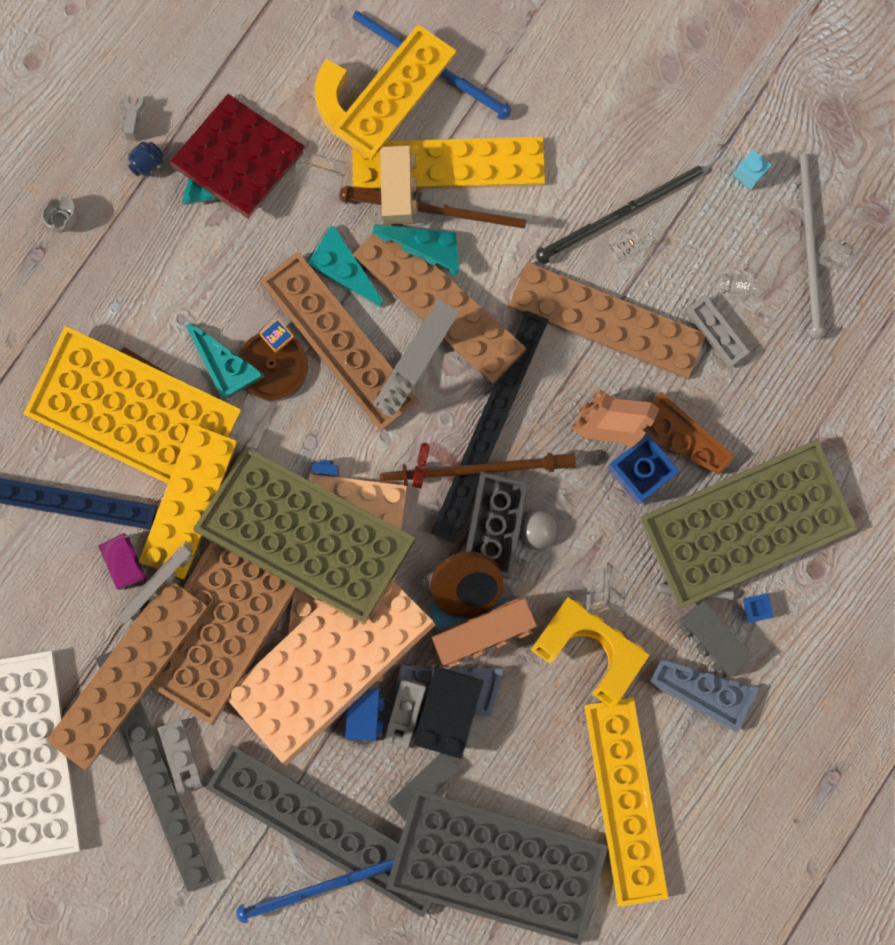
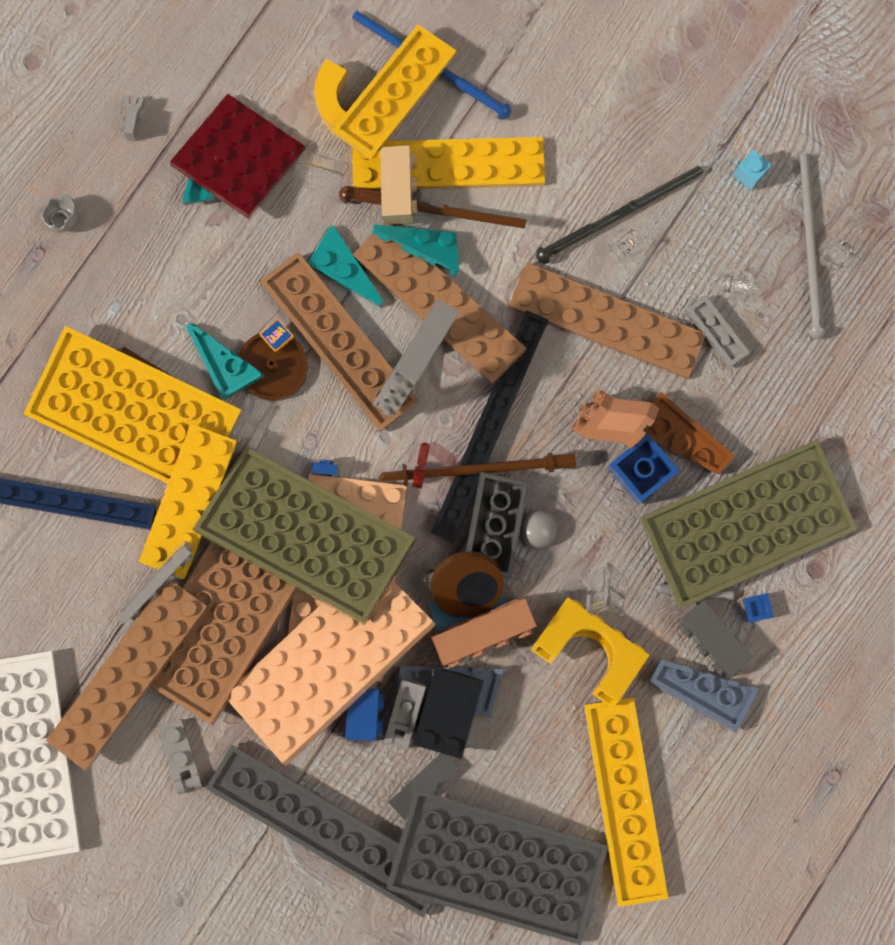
(122, 562): magenta piece -> none
(145, 159): dark blue head -> none
(164, 796): dark grey plate -> none
(244, 913): blue bar -> none

